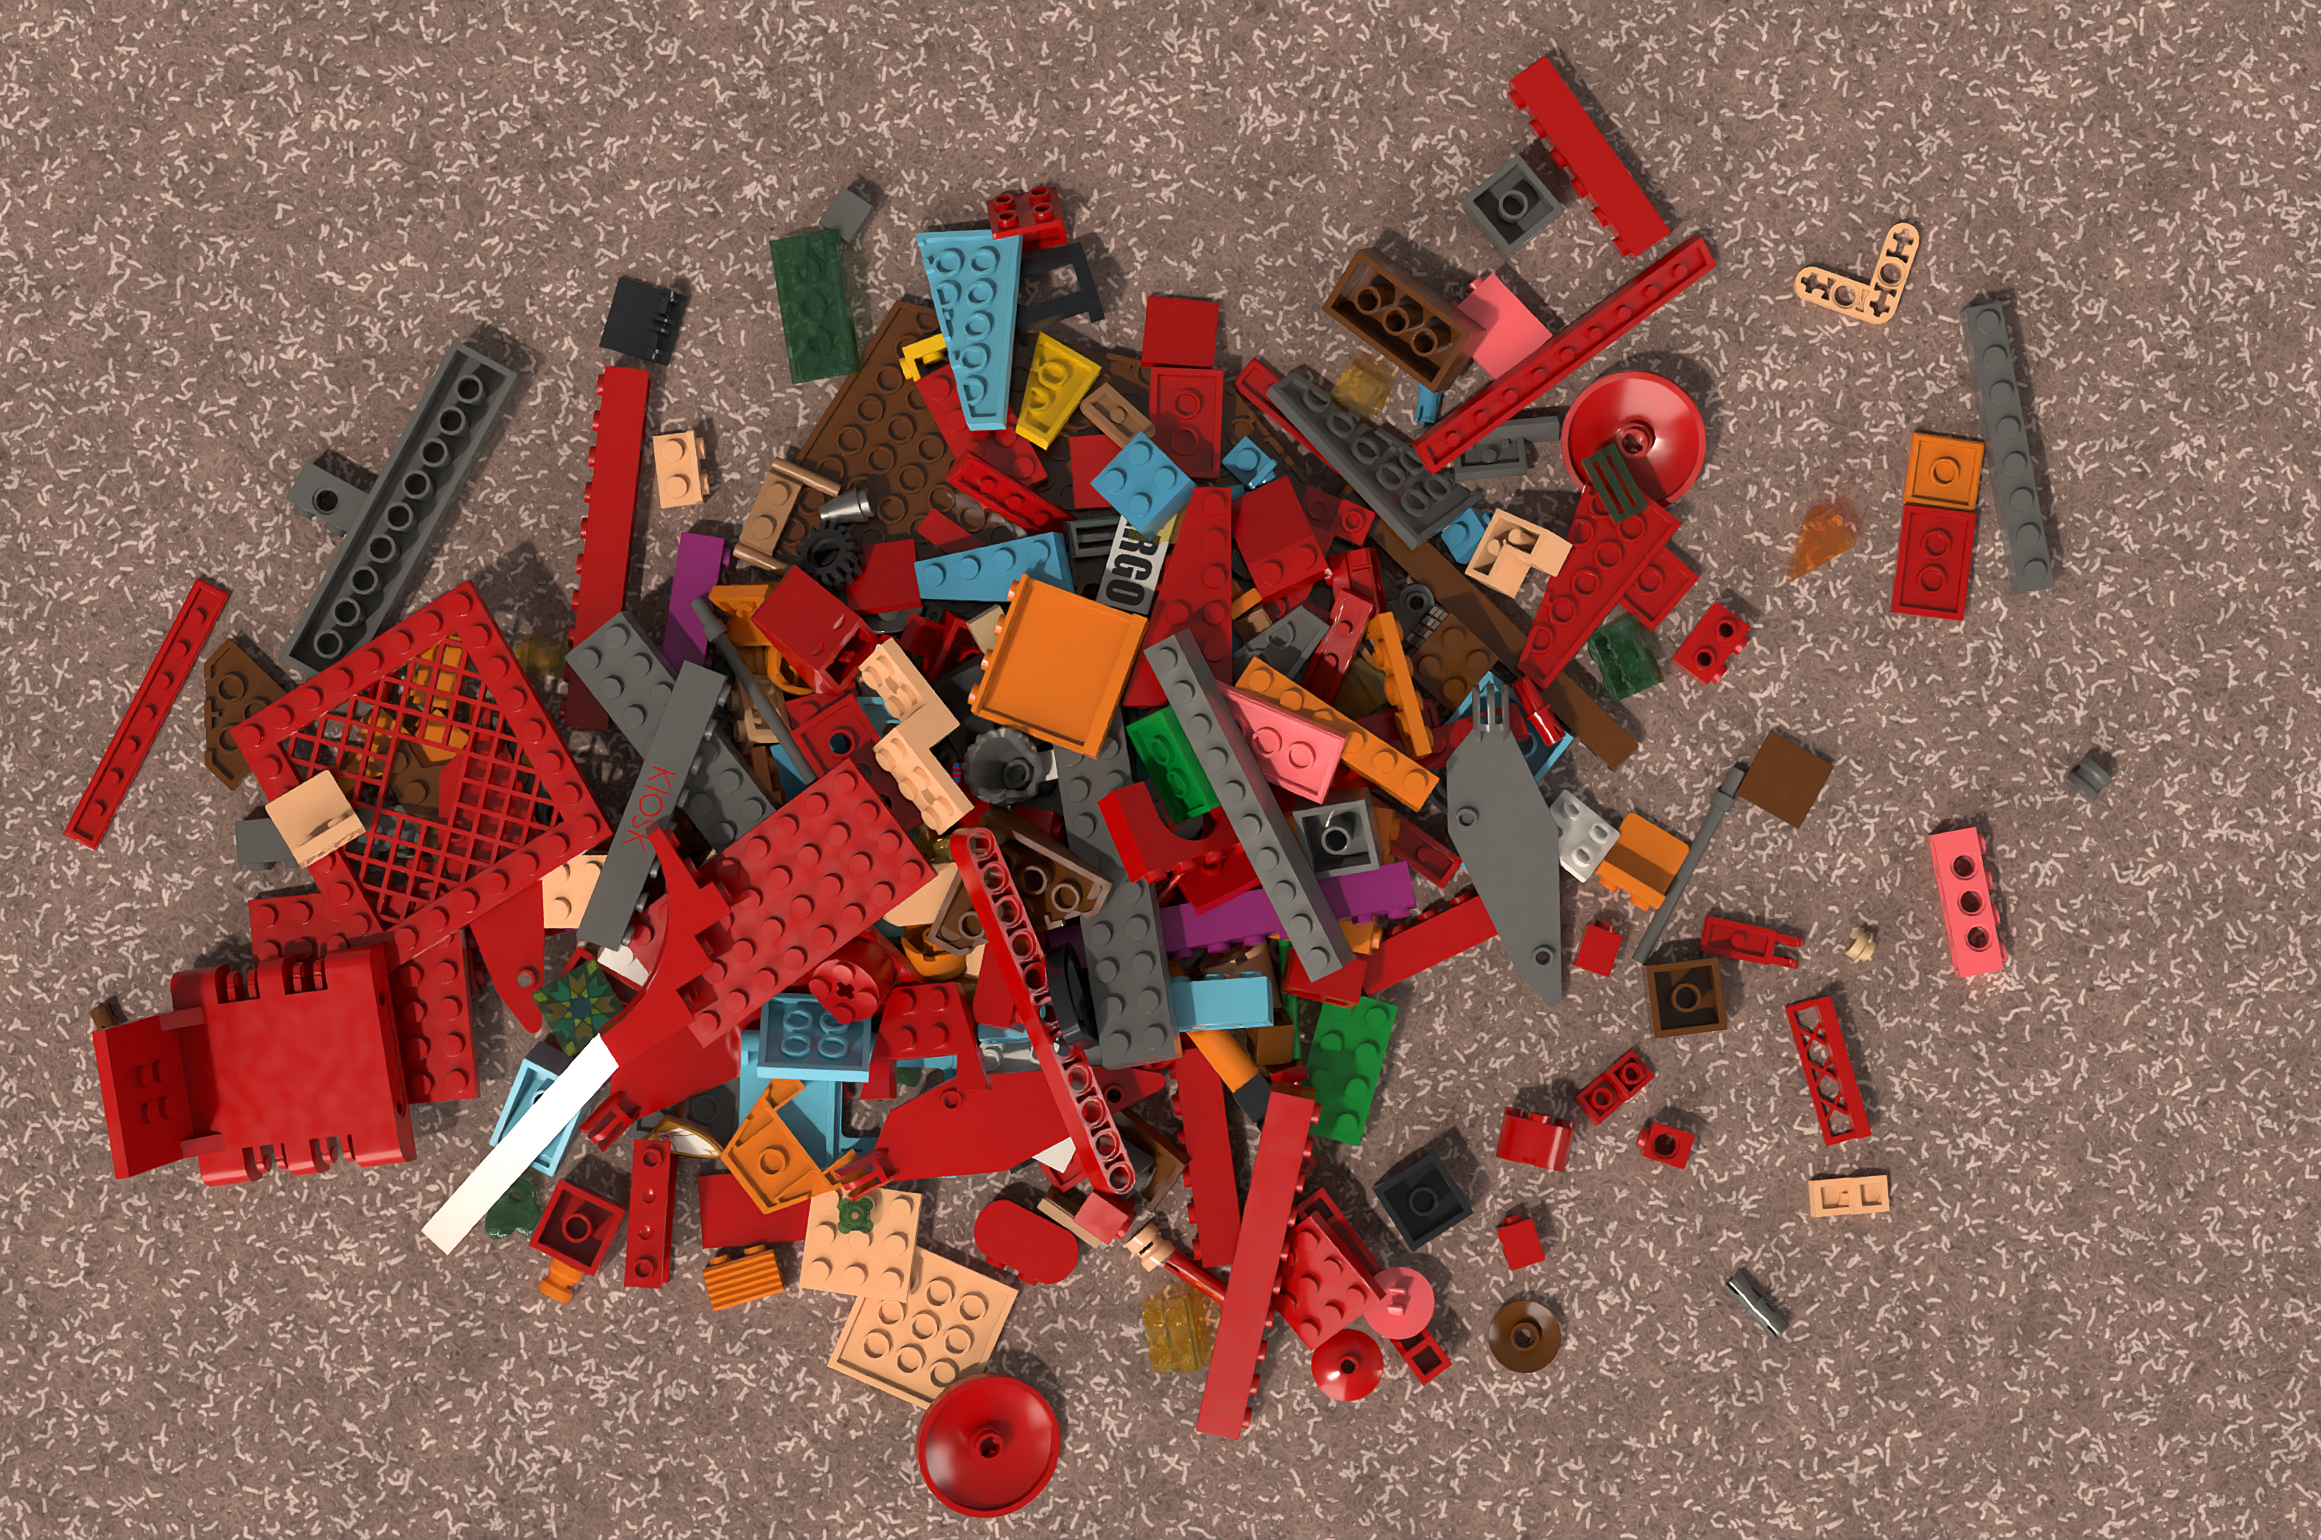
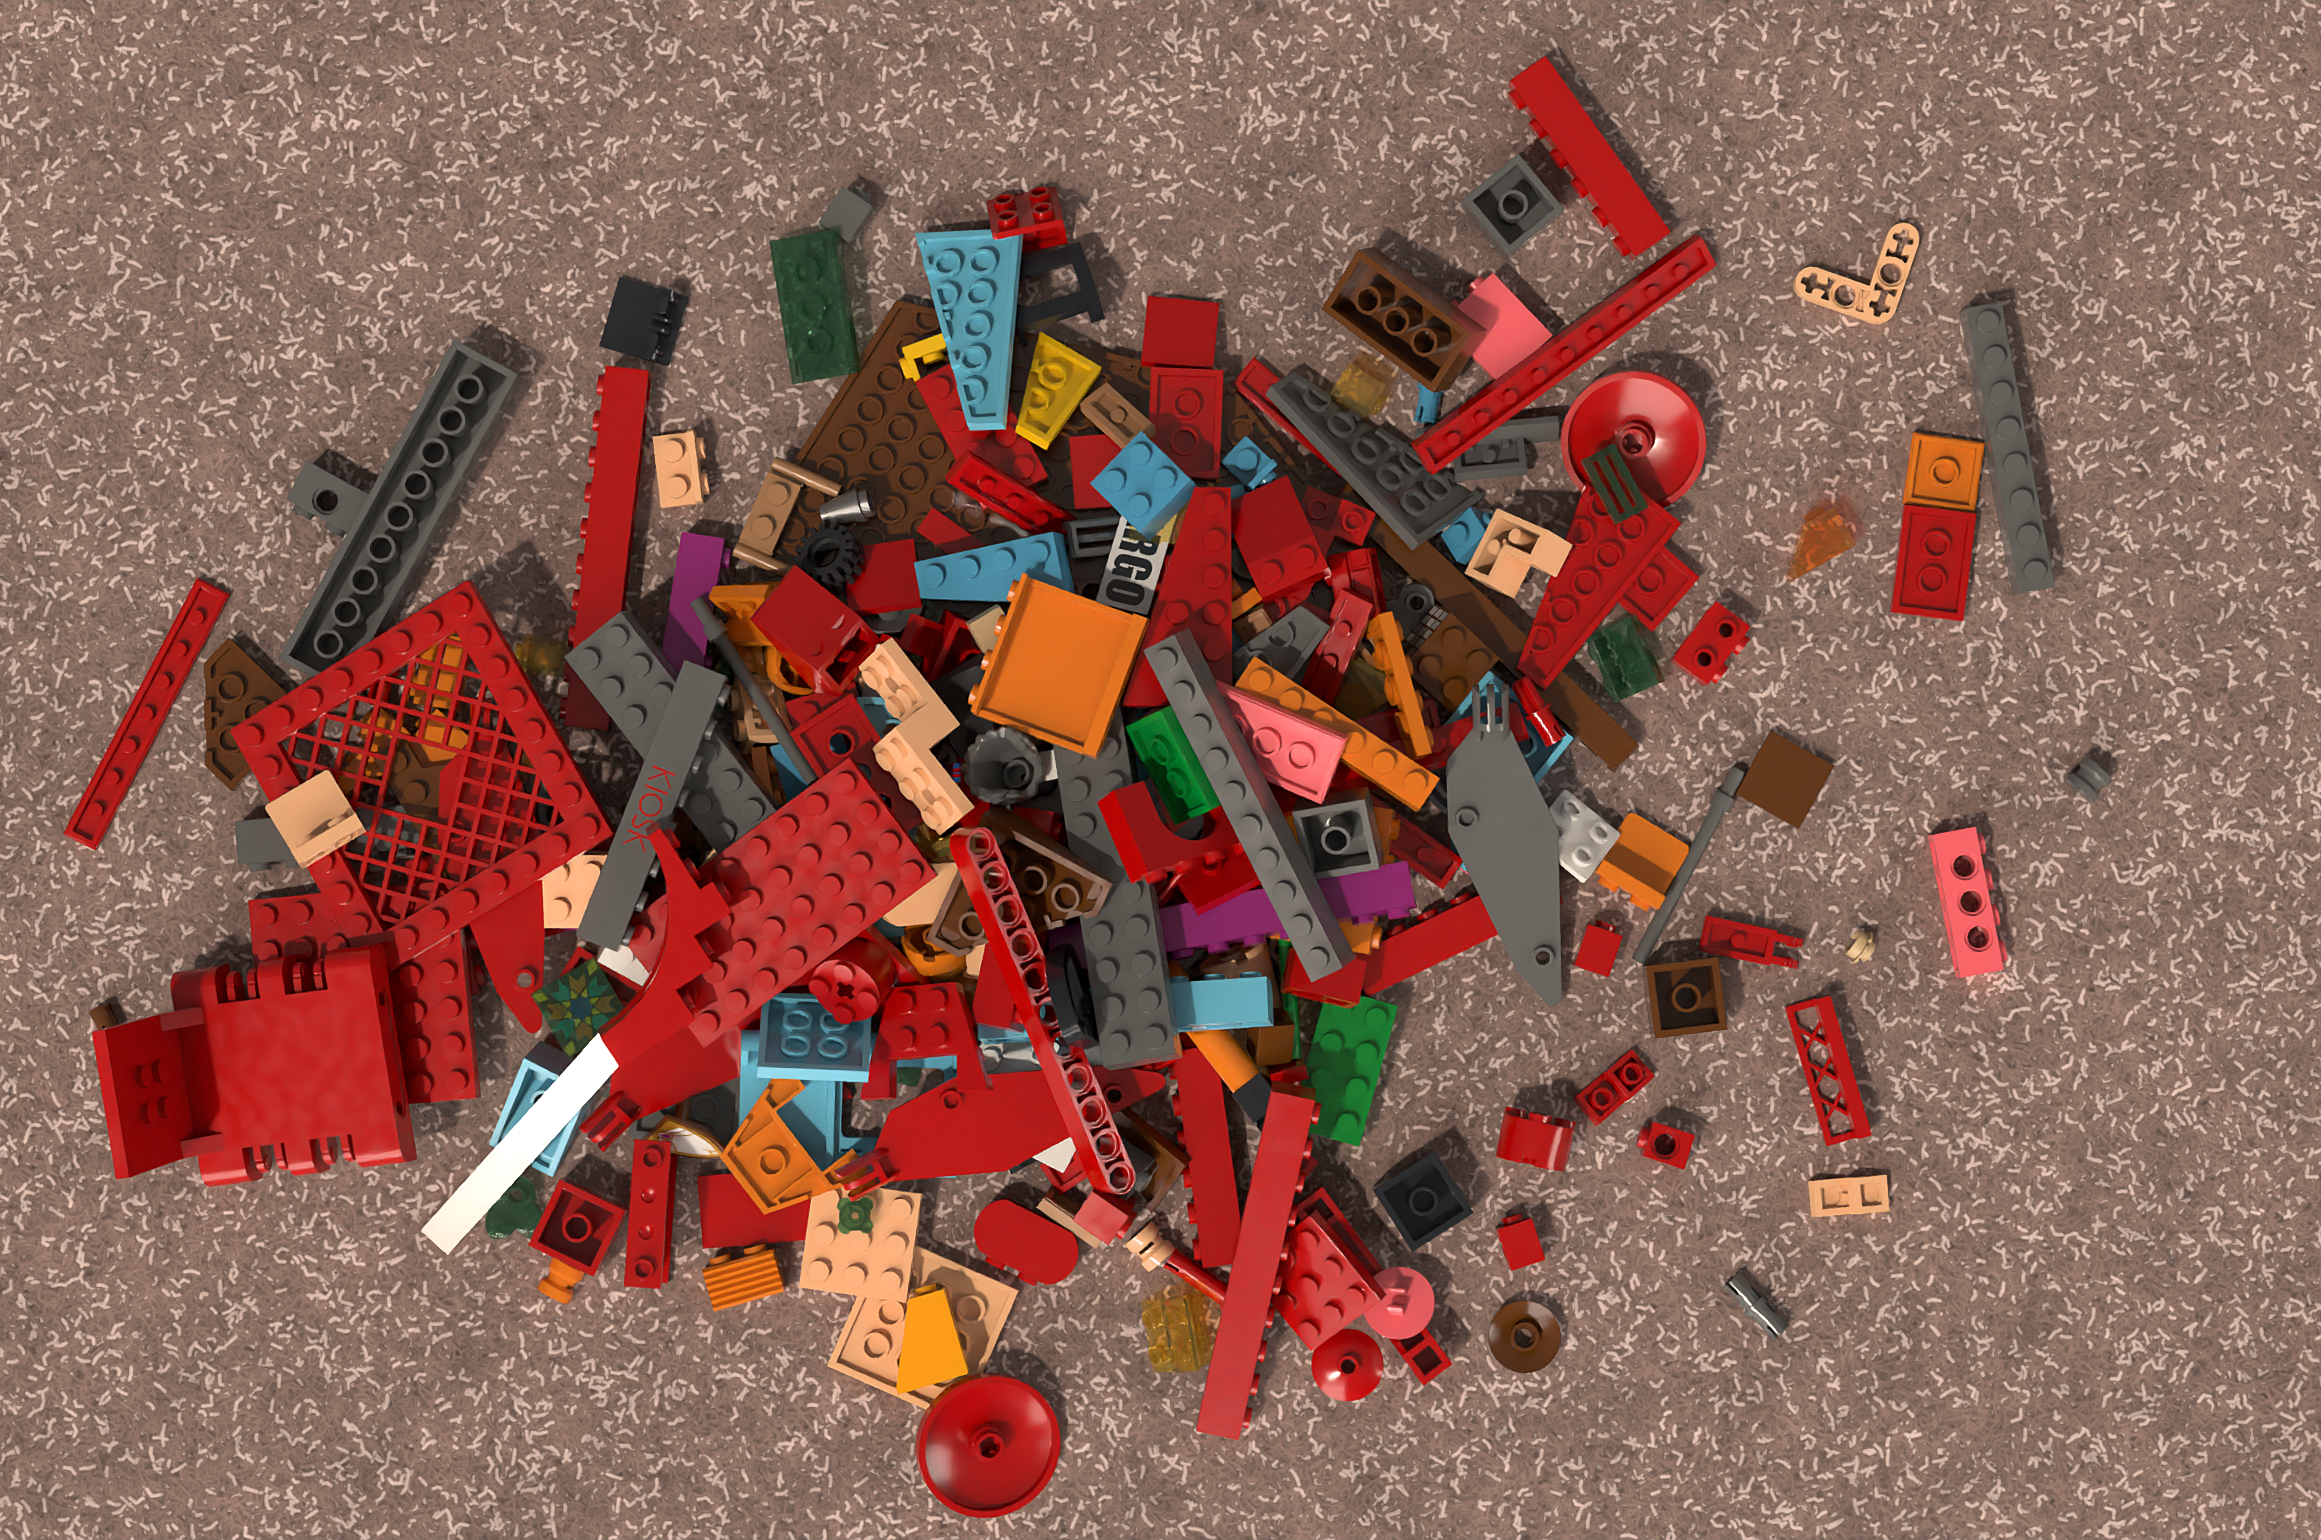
(930, 1341): none -> light orange slope

